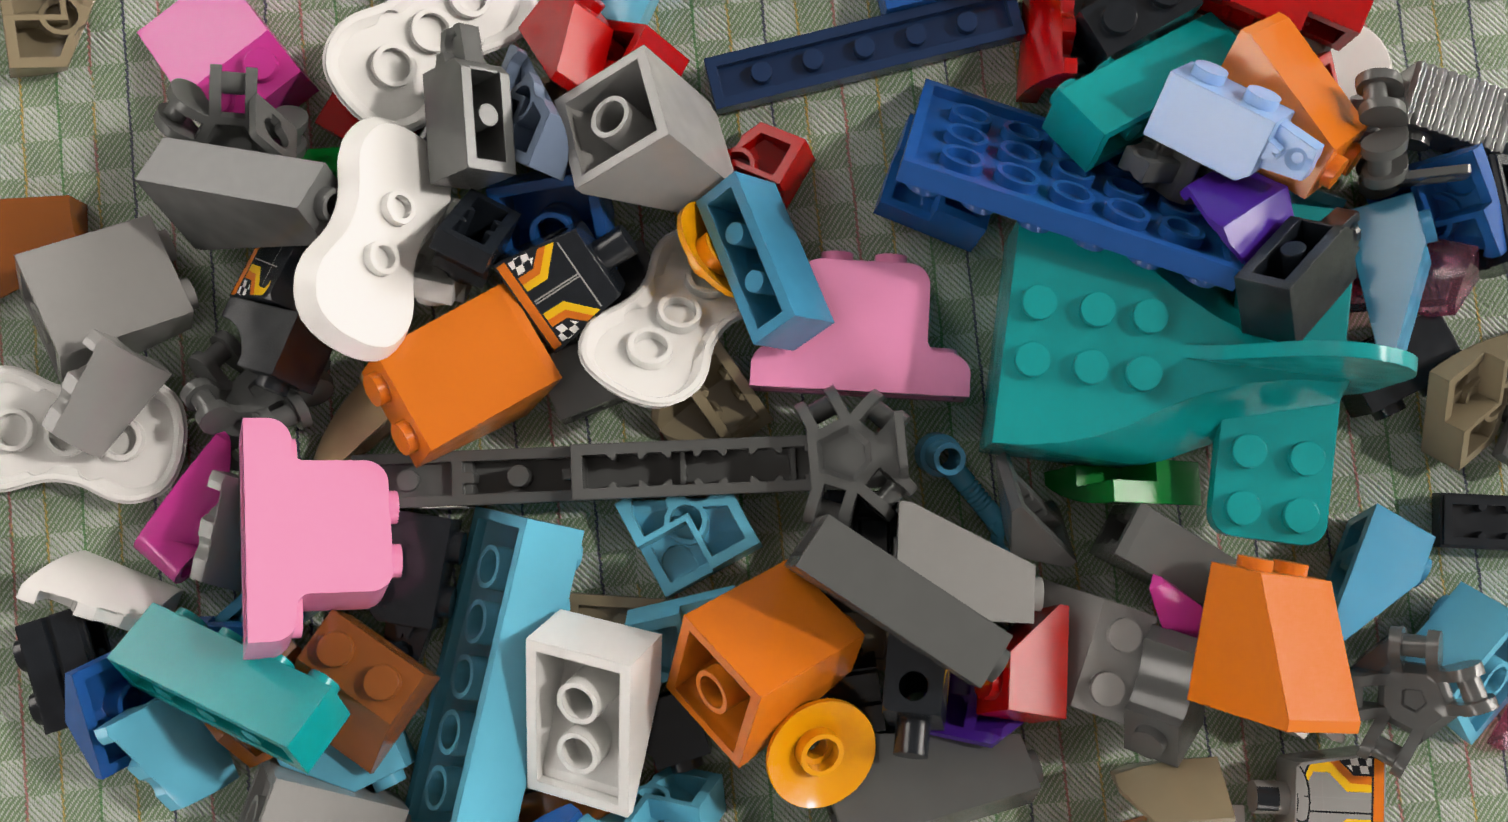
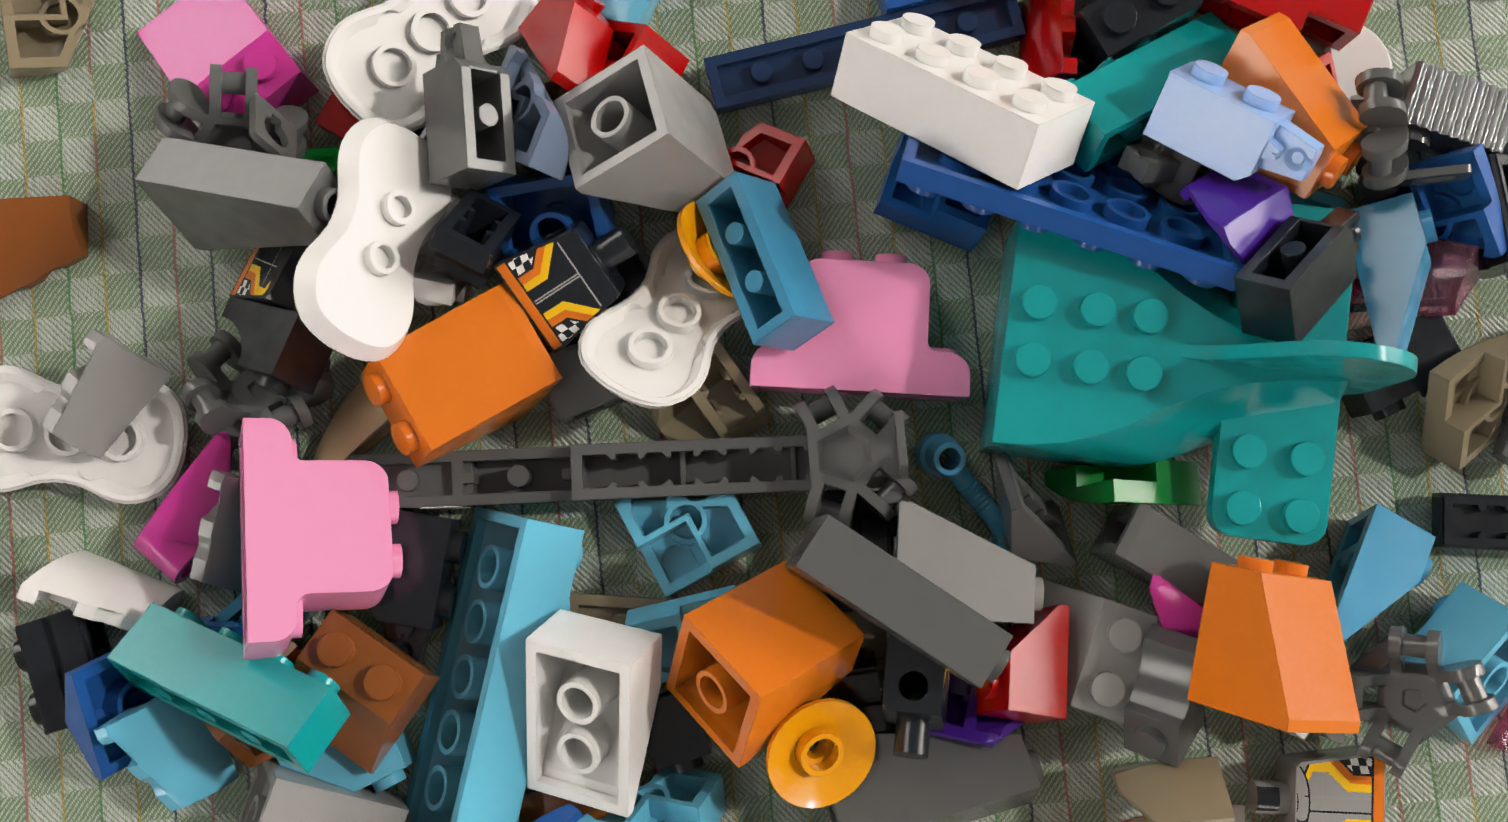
(107, 282): light grey slope -> none
(962, 99): none -> white piece

